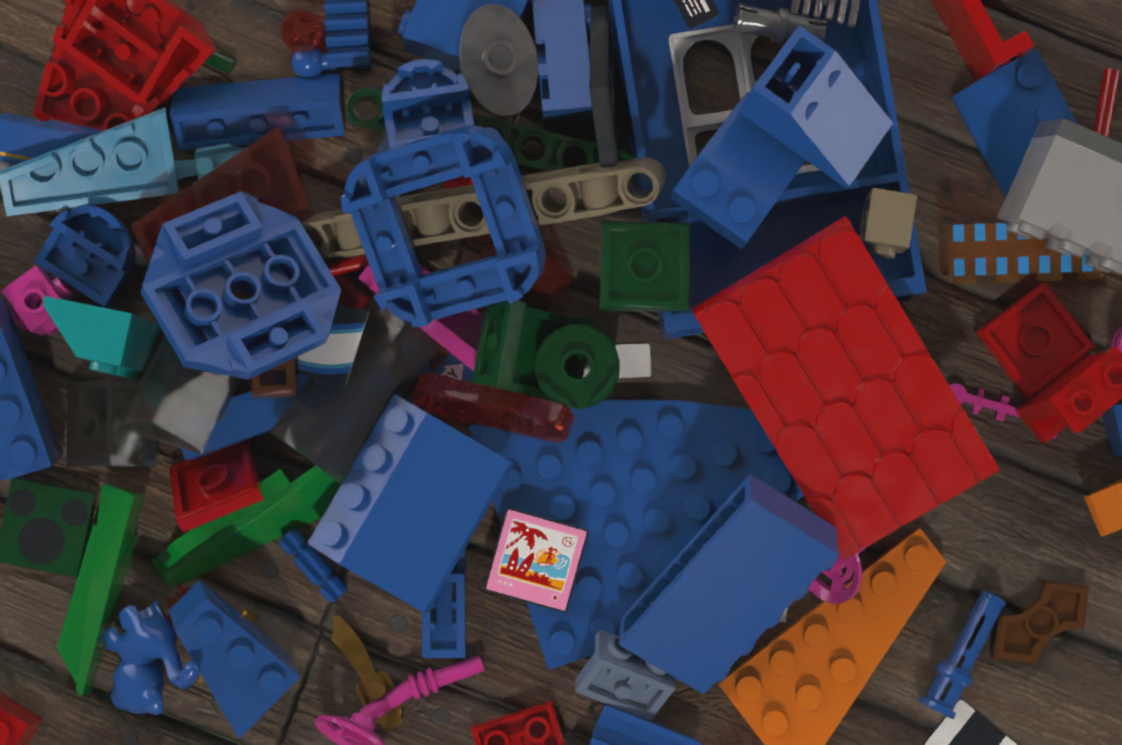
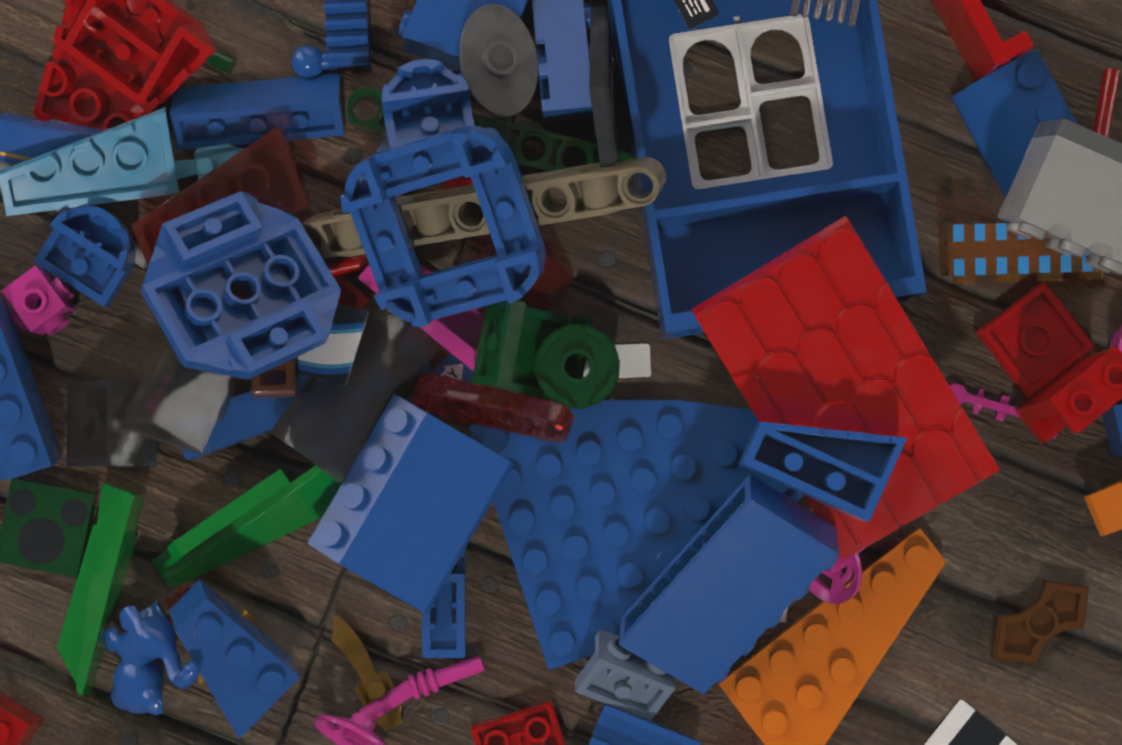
(108, 338): teal slope -> none
(215, 485): red tile -> none
(299, 26): clear red wheel -> none
(313, 565): blue axle -> none
(536, 560): tile -> none
(644, 266): dark green tile -> none
(737, 178): blue slope -> none
(775, 24): dark grey pin -> none
(817, 108): blue slope -> none
(825, 464): none -> blue wedge
(887, 222): dark tan brick -> none
(988, 607): blue pin -> none

